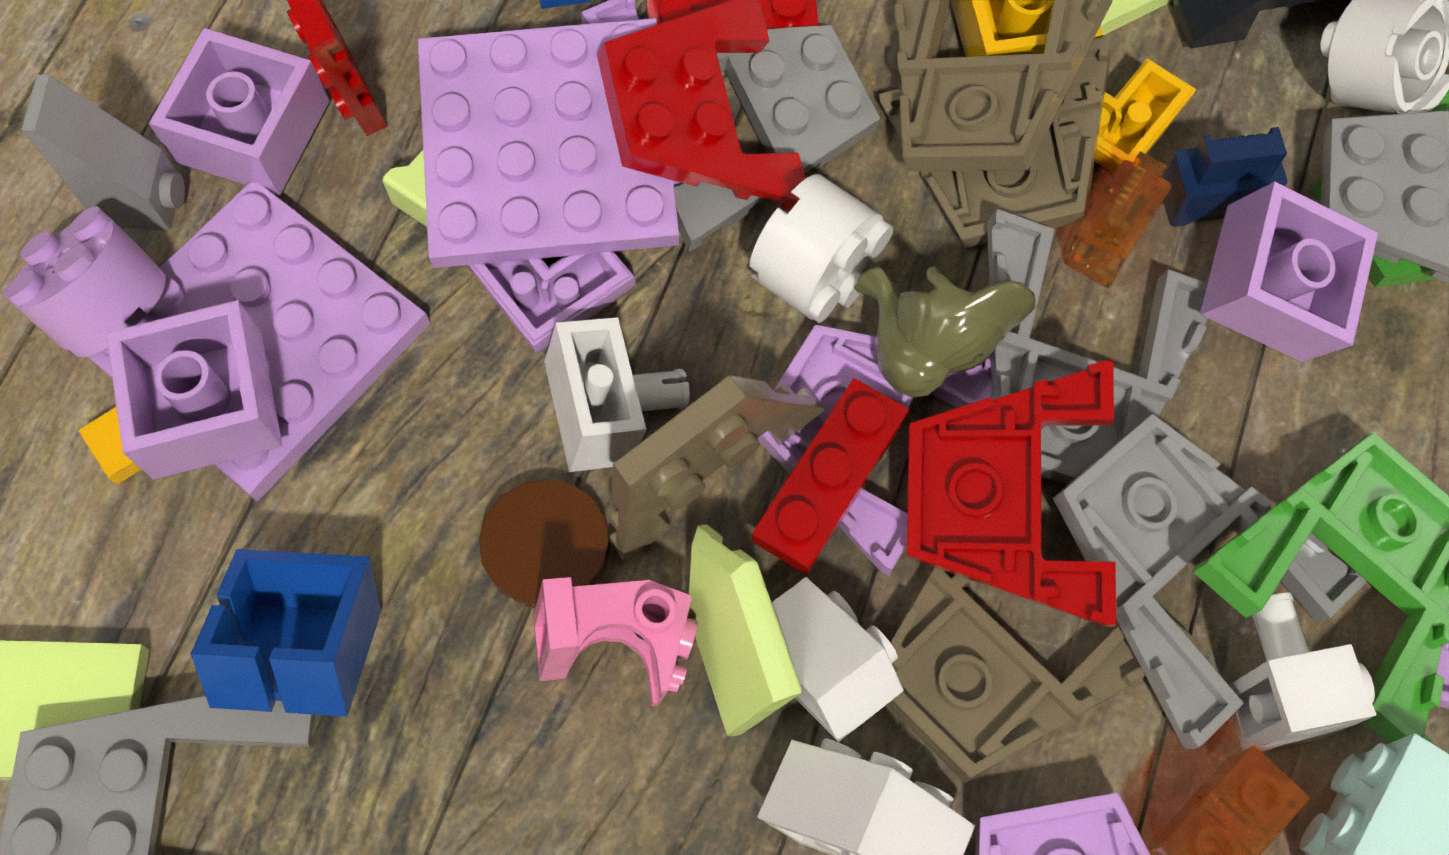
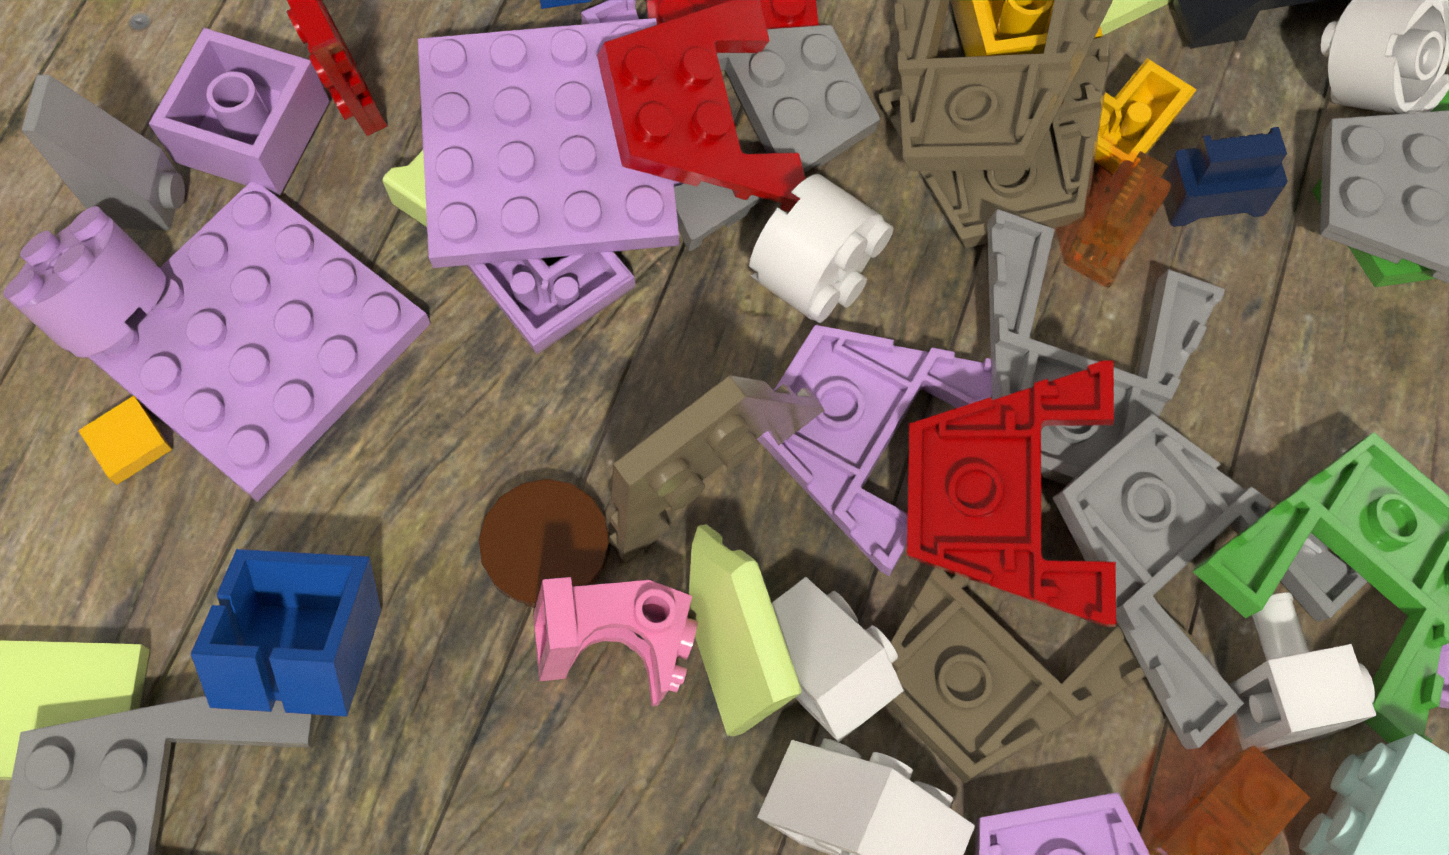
(193, 390): lavender brick -> none
(599, 397): white brick -> none
(829, 476): red plate -> none
(942, 330): olive piece -> none
(1289, 273): lavender brick -> none

